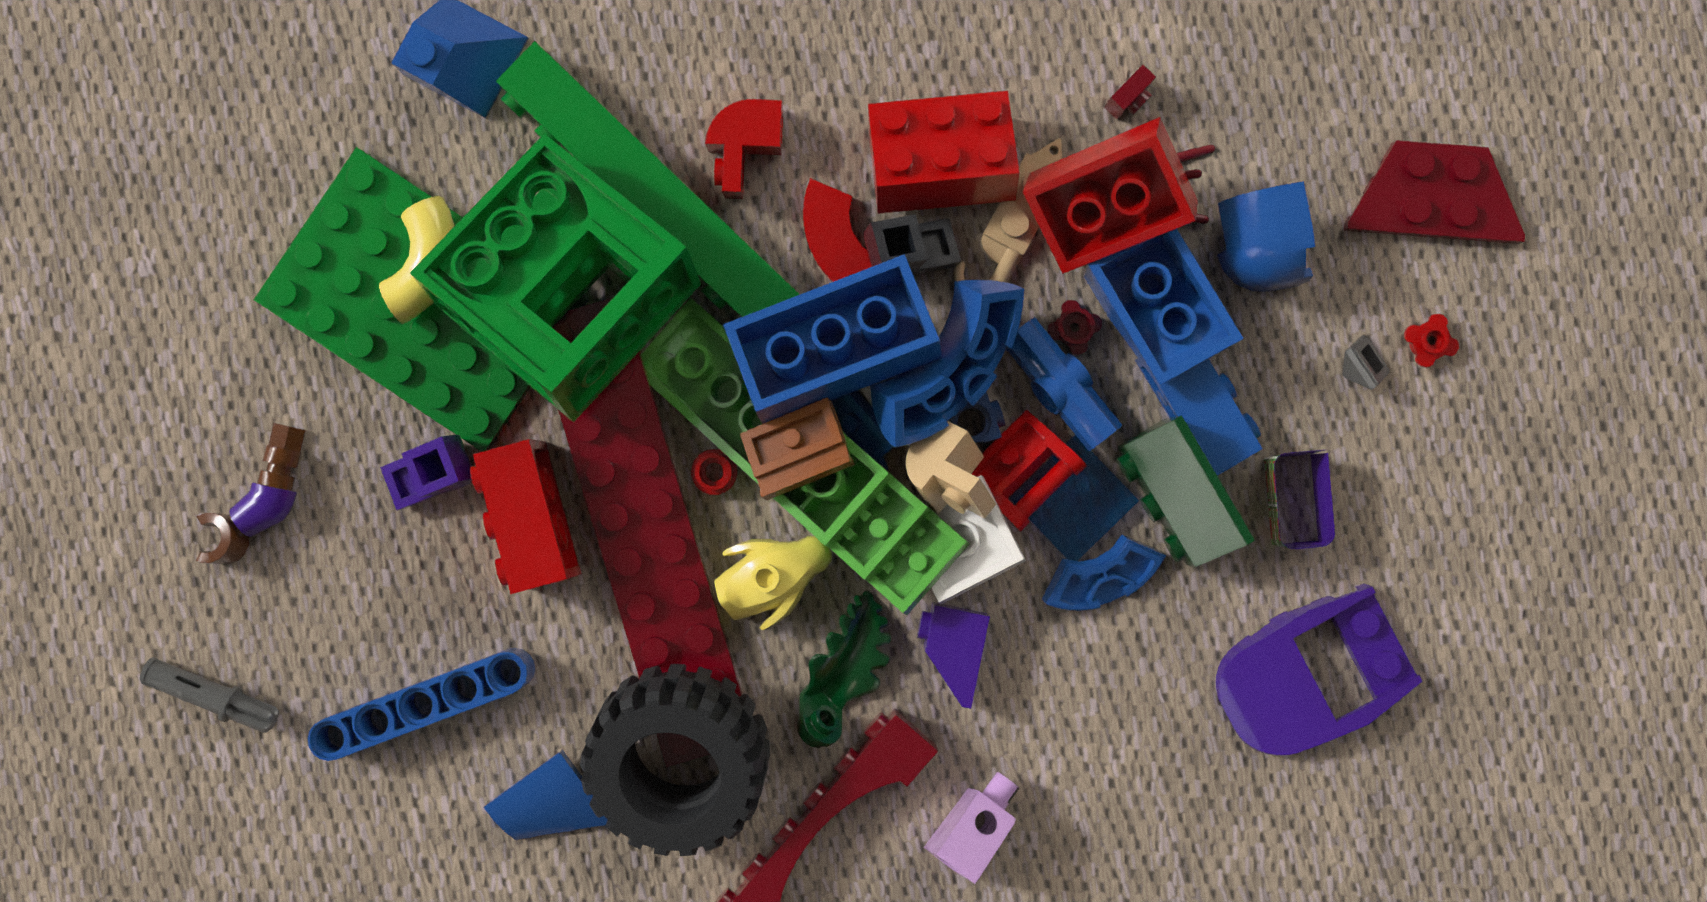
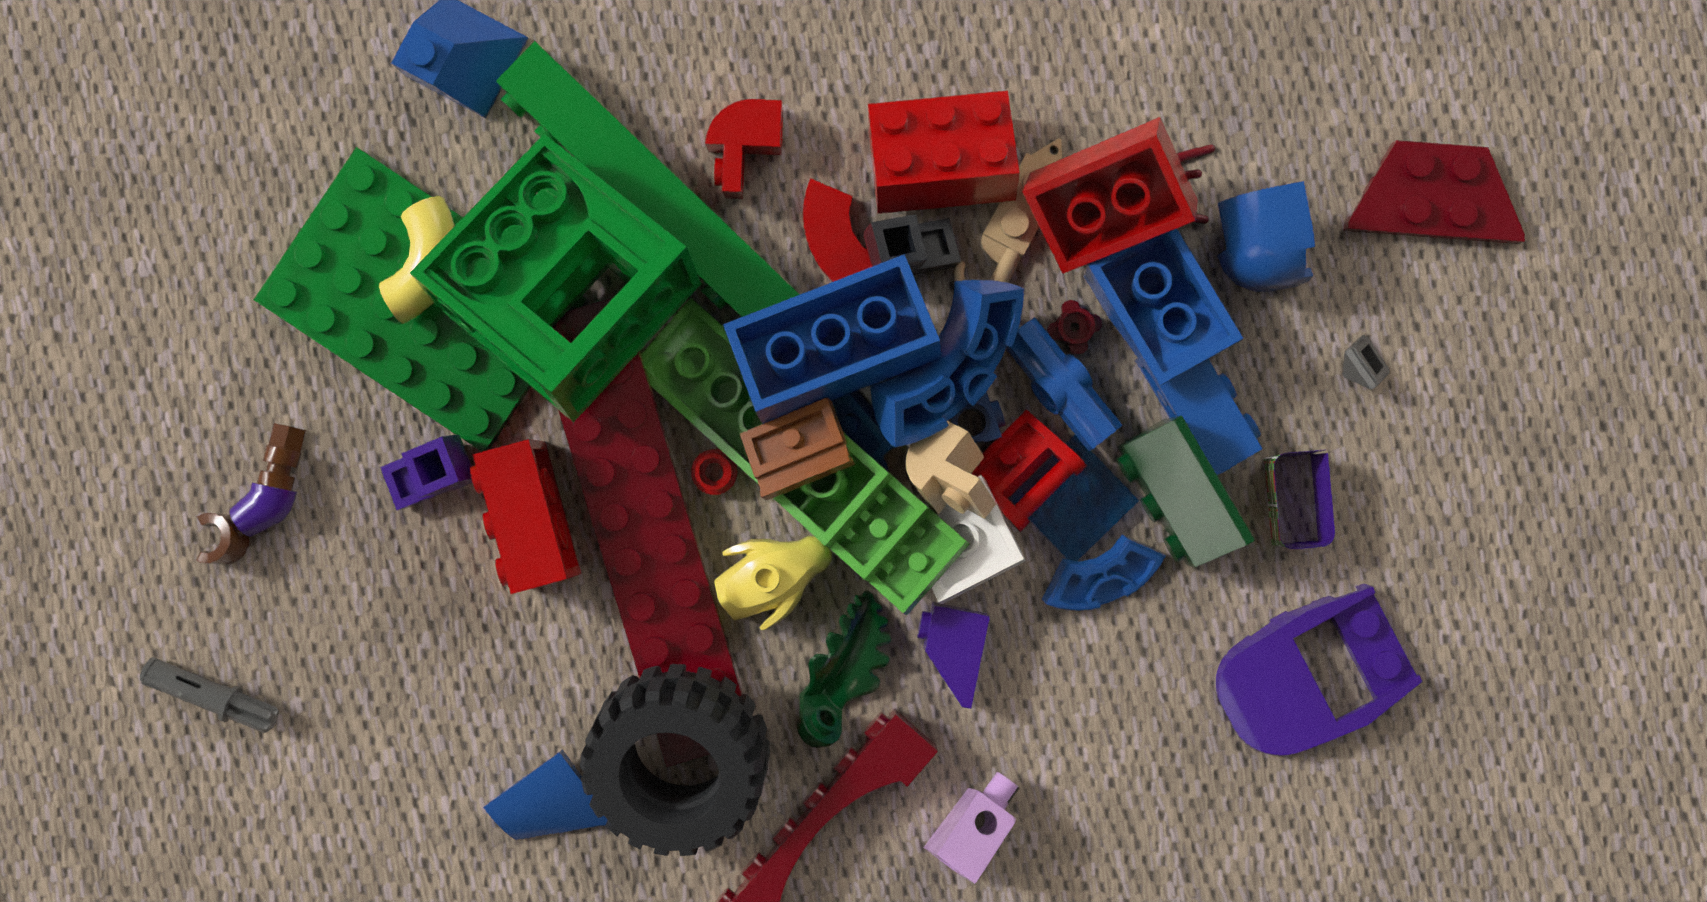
(401, 710): blue beam -> none
(1131, 94): dark red plate -> none
(1418, 336): red plate -> none

